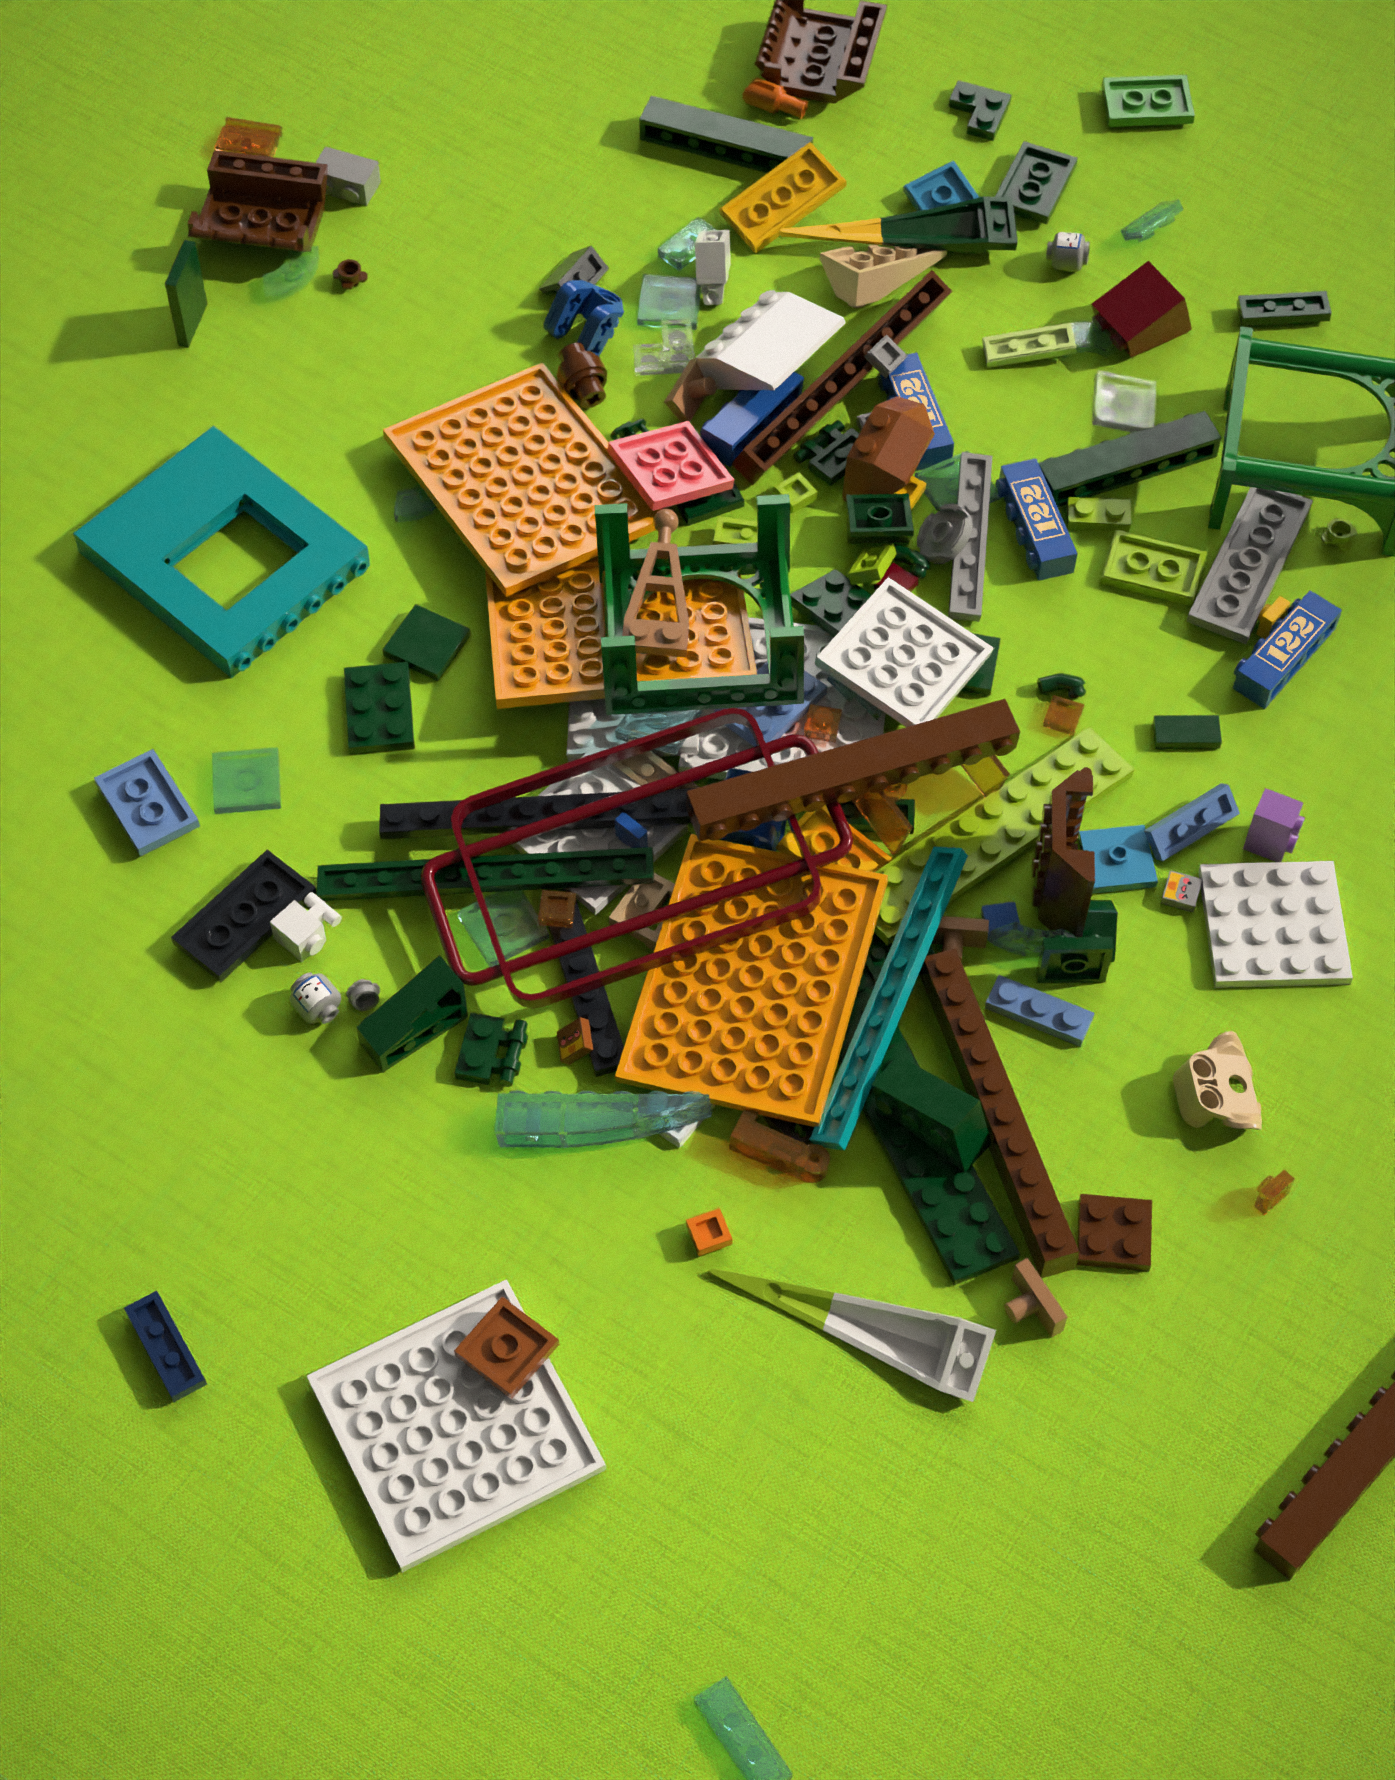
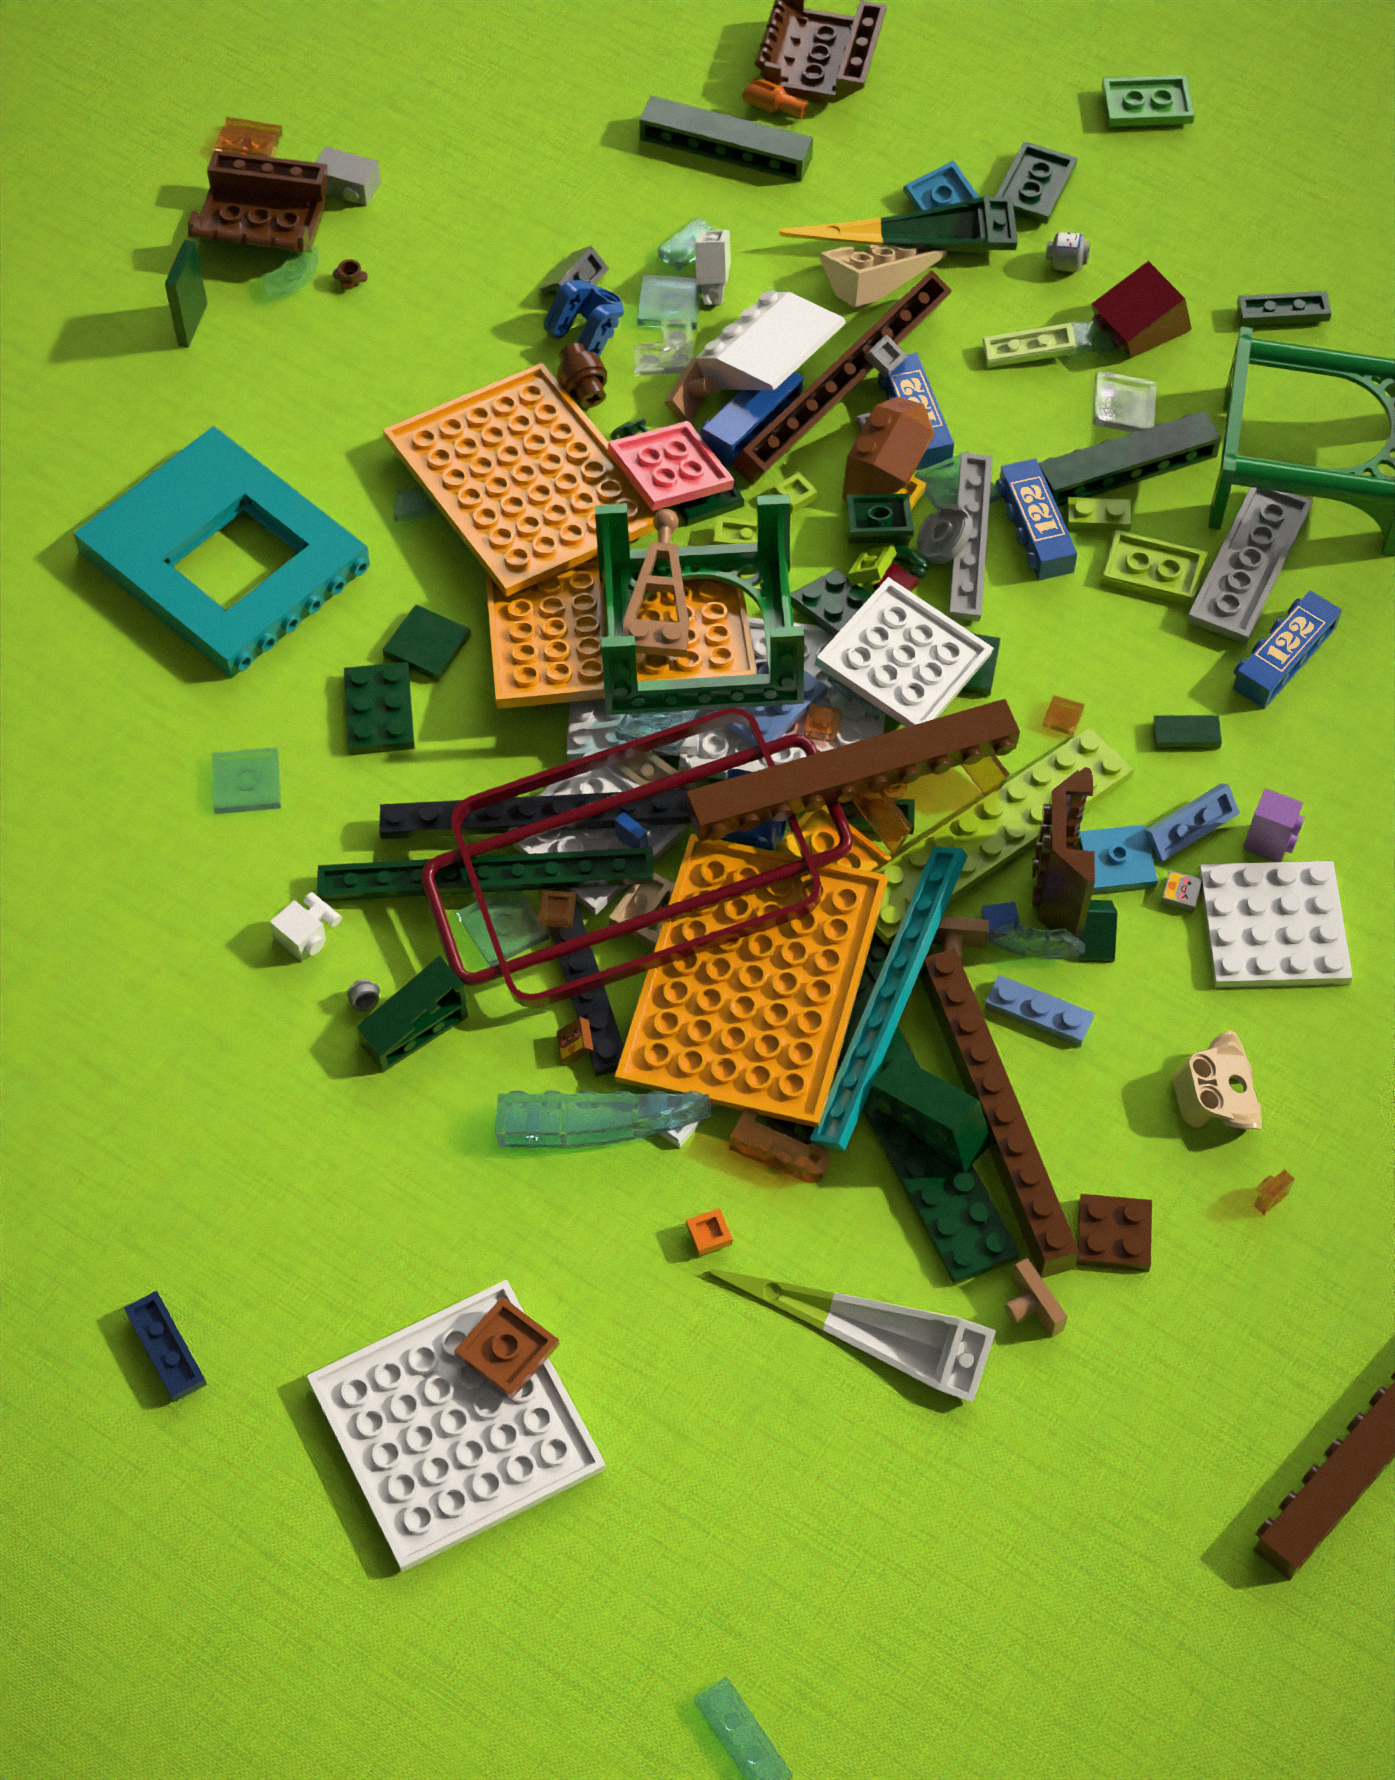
(146, 802): medium blue plate -> none
(240, 915): black plate -> none
(315, 998): light grey head -> none
(481, 1046): dark green plate -> none
(782, 197): yellow tile -> none
(830, 462): dark green plate -> none
(986, 106): plate -> none
(1062, 681): dark green arm -> none
(1074, 959): dark green plate -> none
(1159, 216): clear light blue plate -> none
(1271, 614): yellow plate -> none
(1339, 527): lime plate -> none

